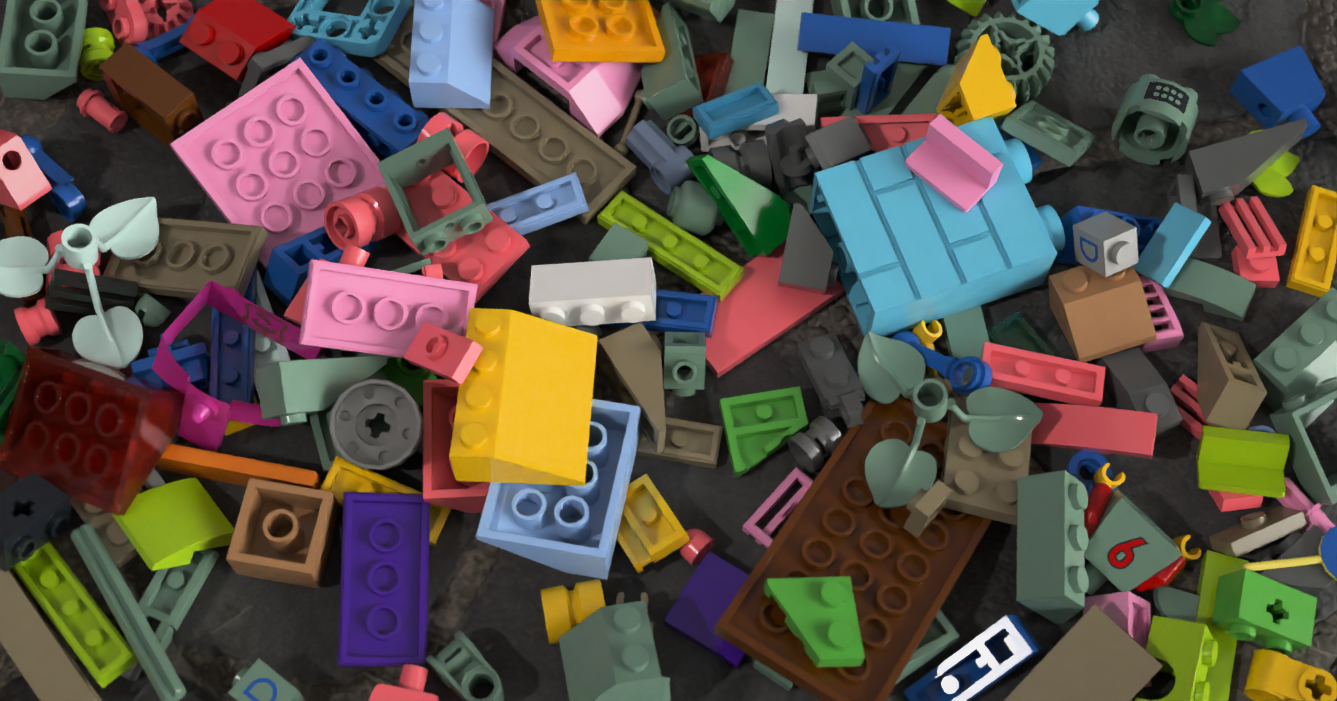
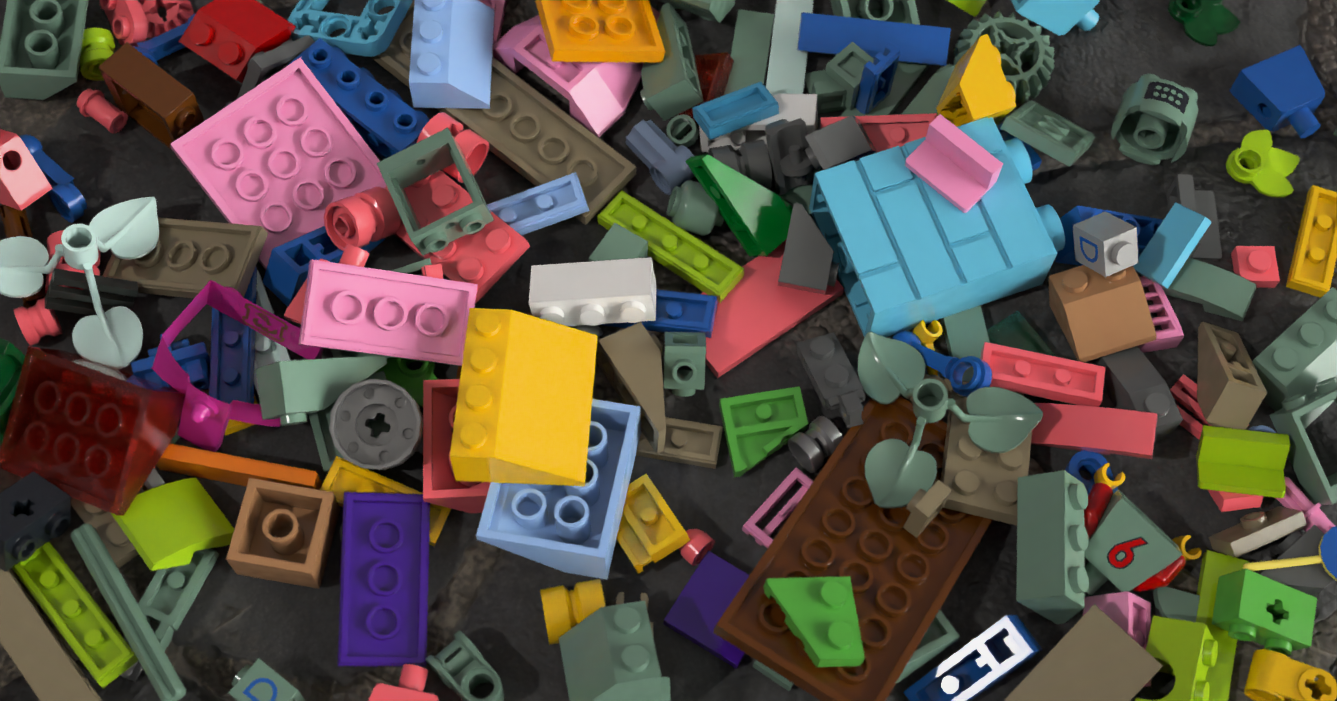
(151, 311): sand green hinge -> none
(443, 352): coral plate -> none
(621, 147): dark tan hinge -> none
(1231, 165): dark grey slope -> none
(1258, 227): coral tile -> none

